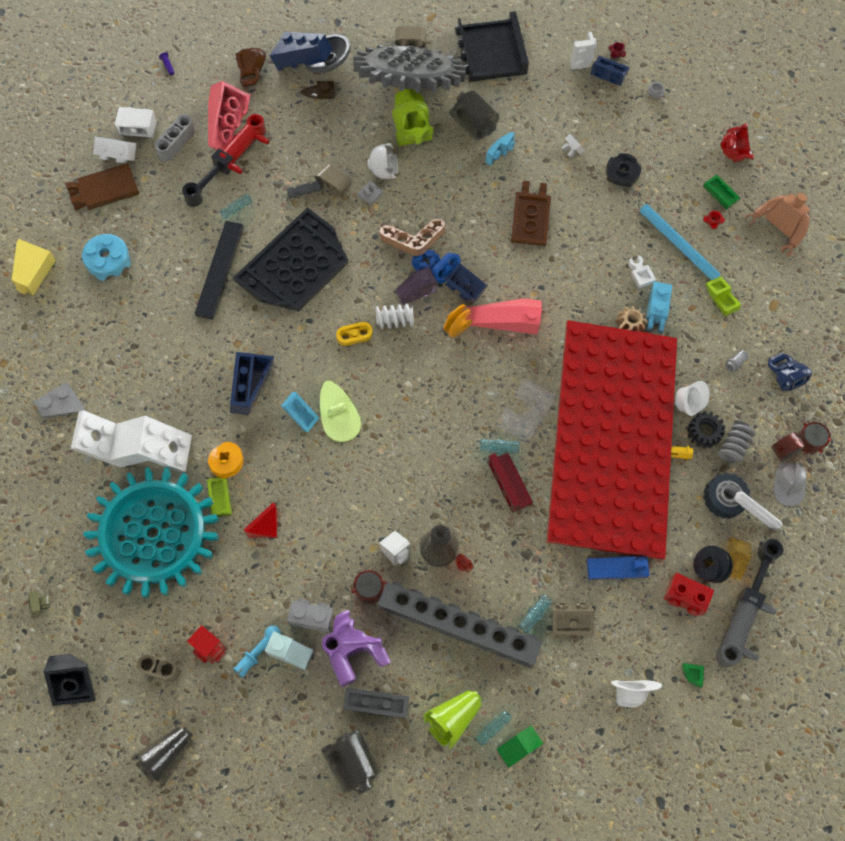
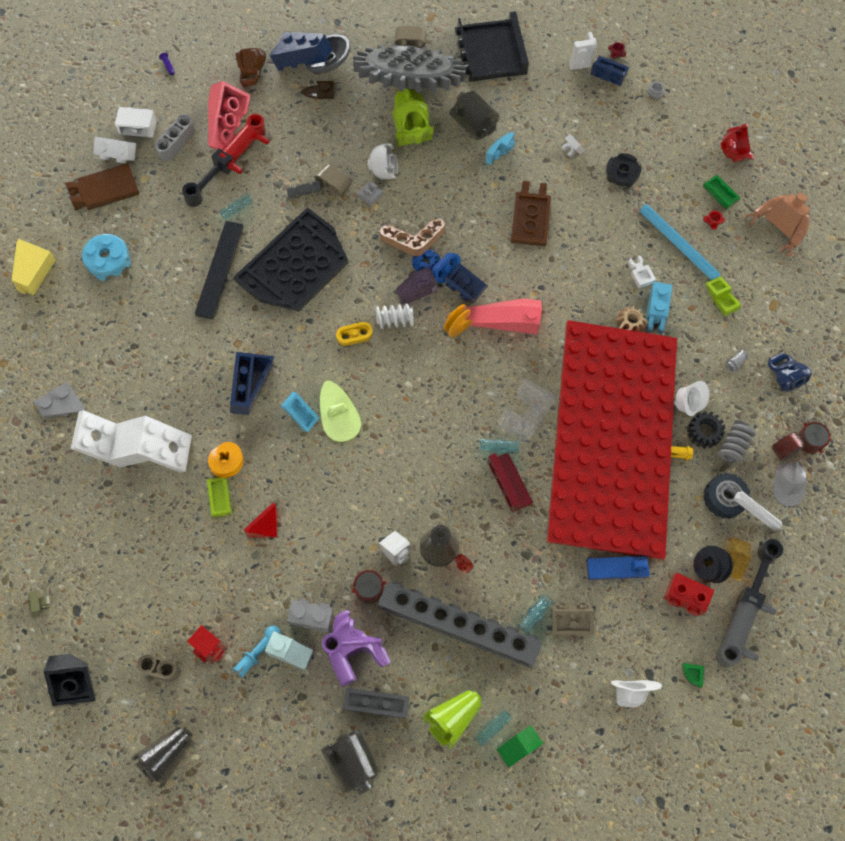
(134, 503): teal gear -> none

